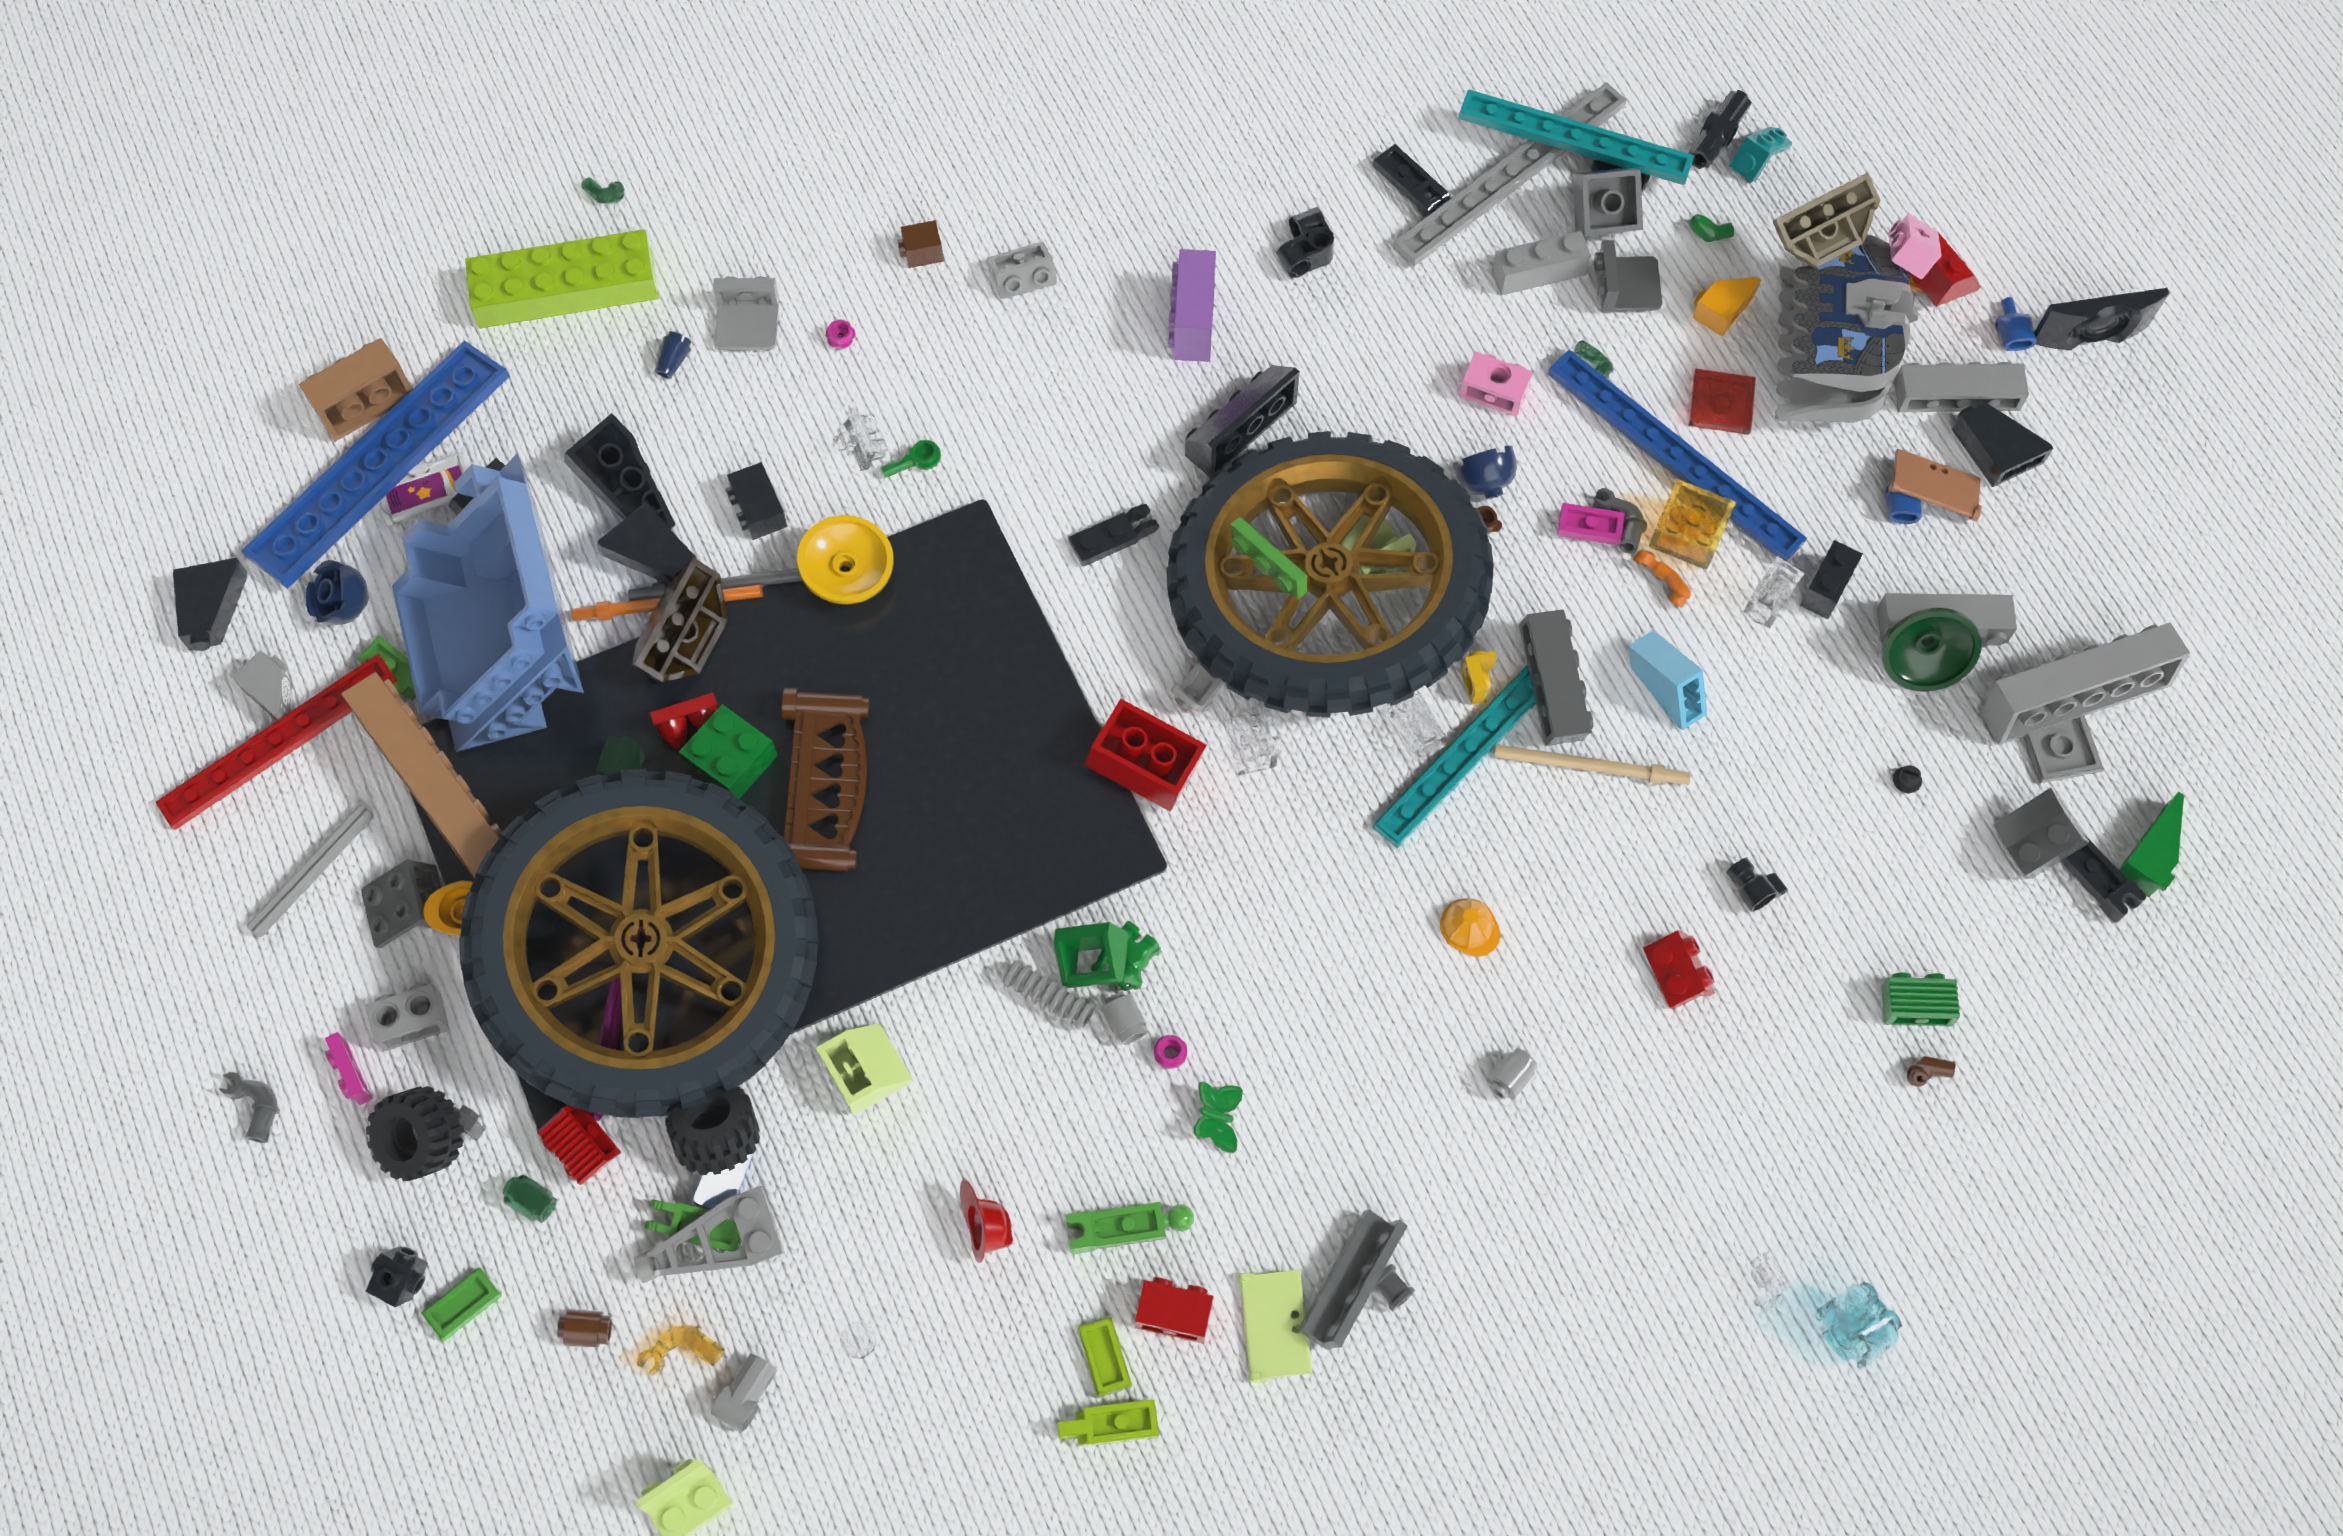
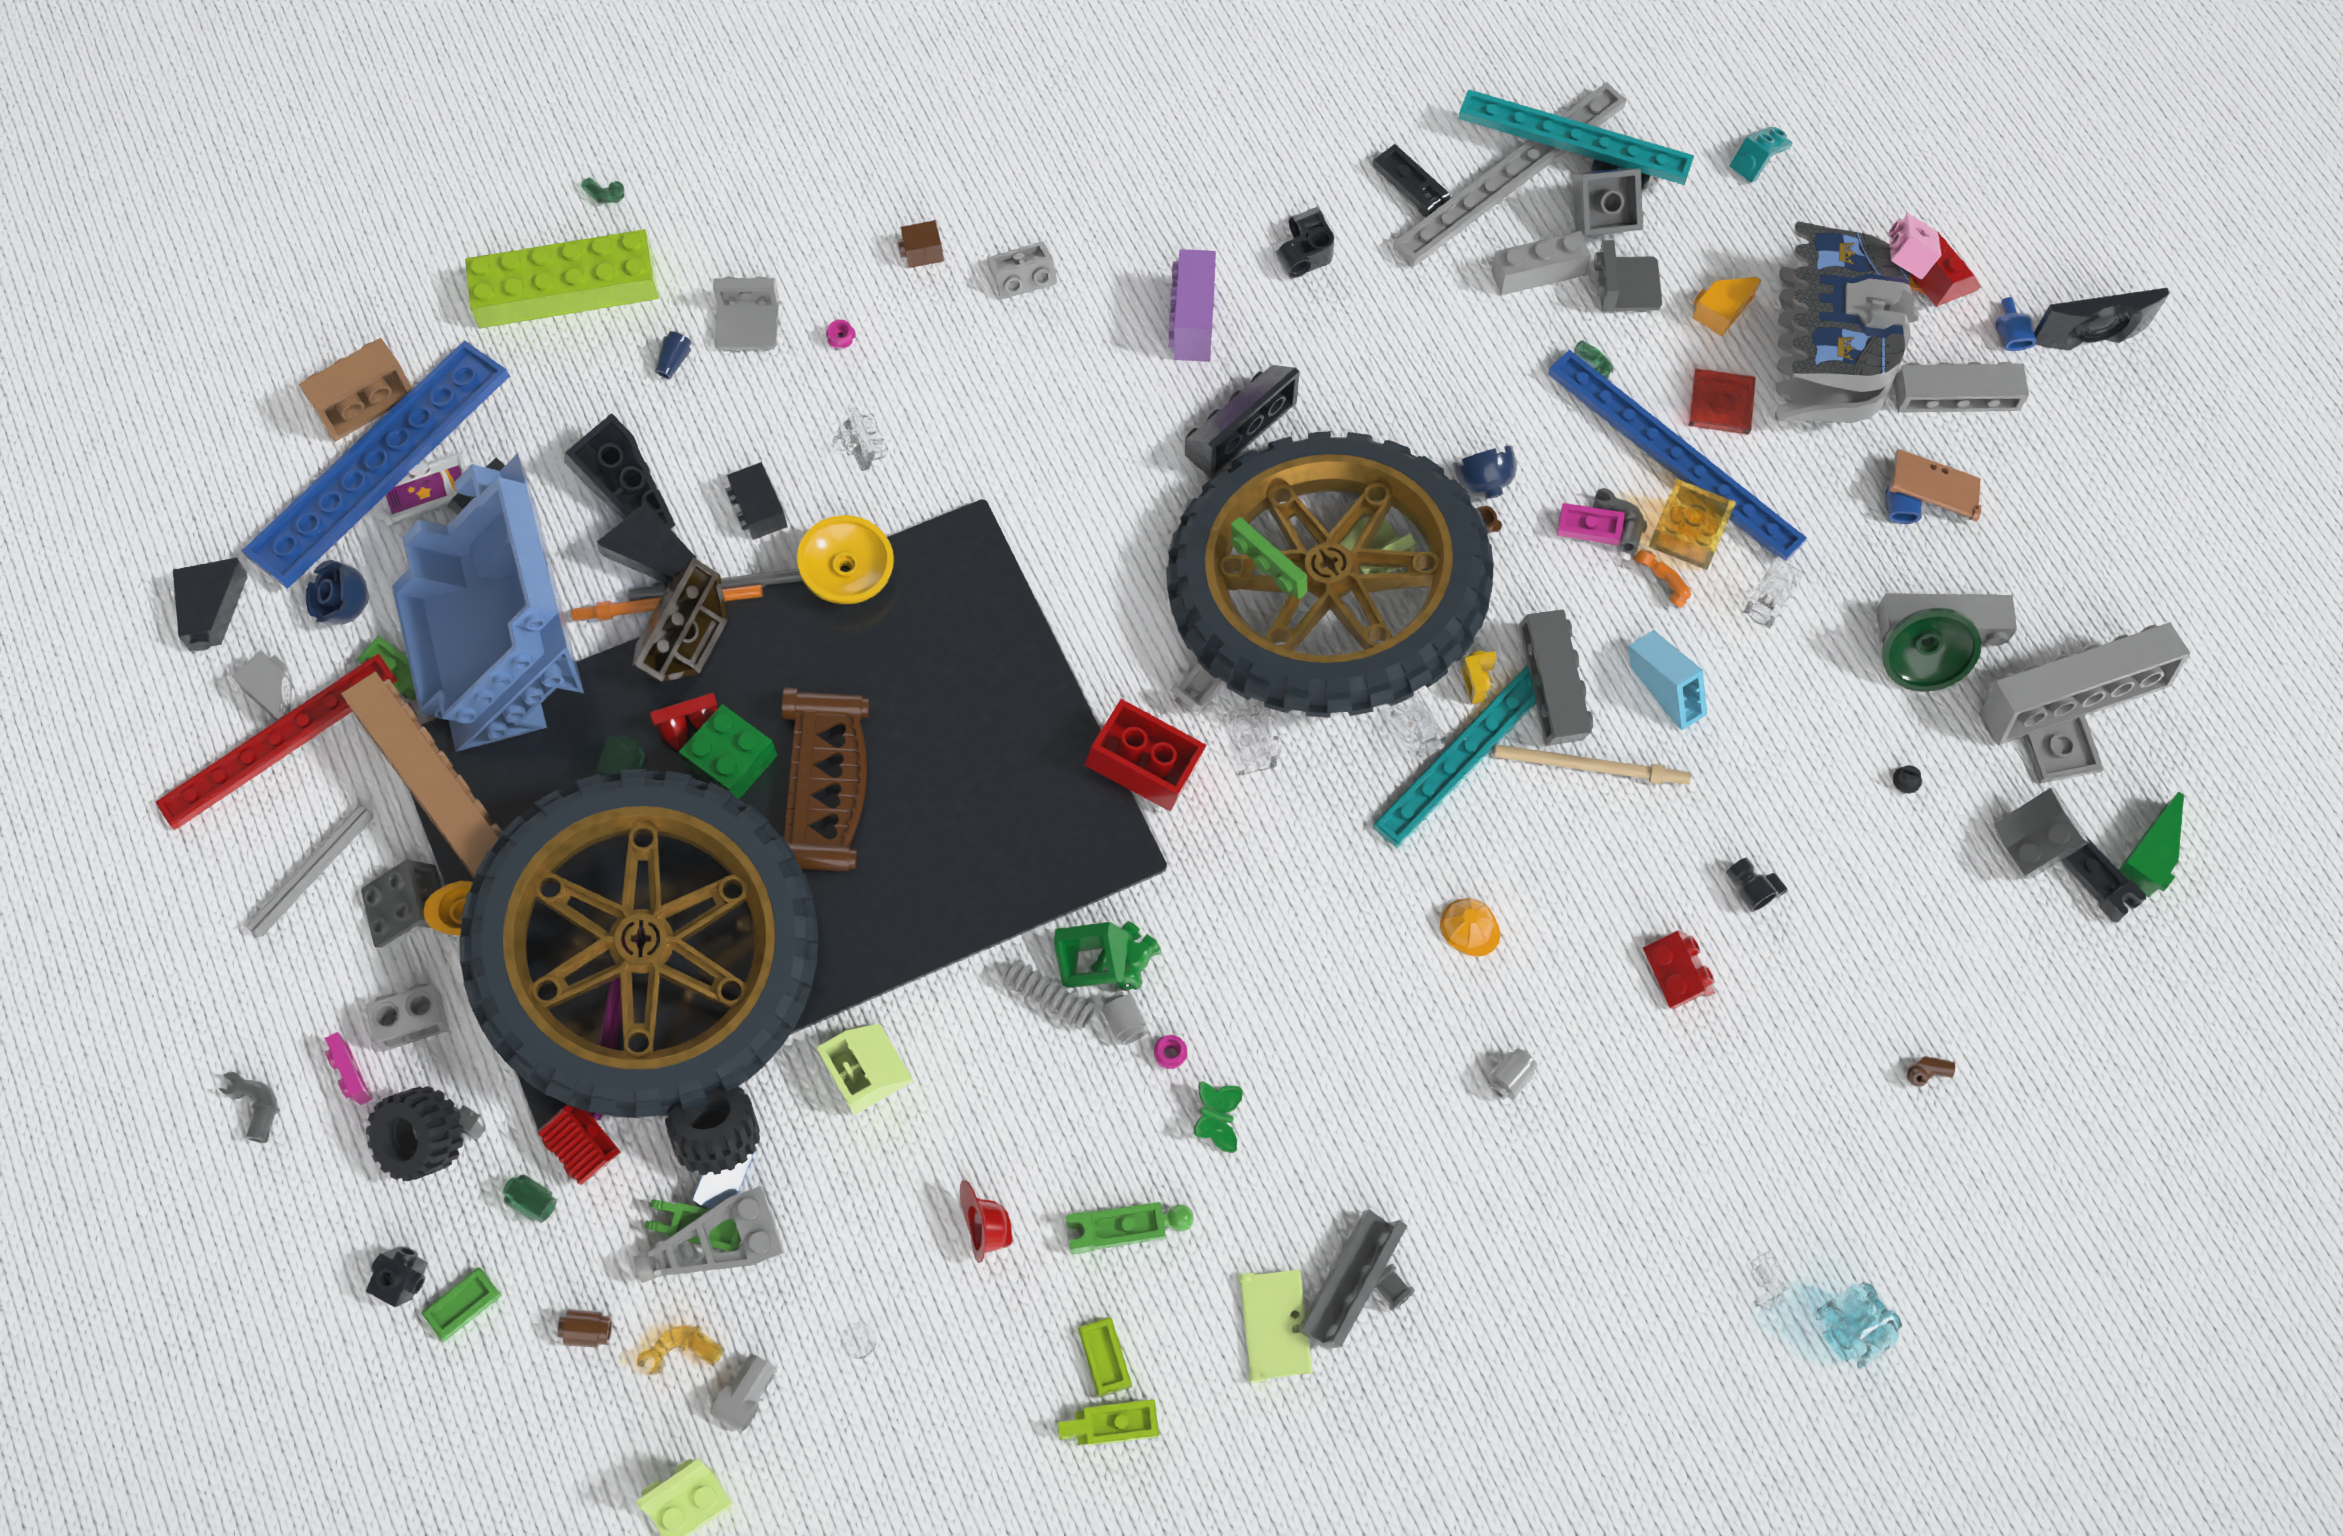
(922, 455): green plate -> none
(1112, 535): black hinge -> none
(1174, 1310): red brick -> none
(1500, 396): bright pink brick -> none
(1709, 230): green arm -> none
(1719, 128): black piece -> none
(1829, 222): dark tan wedge -> none
(1831, 579): black brick -> none
(1920, 1000): green brick -> none
(1999, 443): black slope -> none

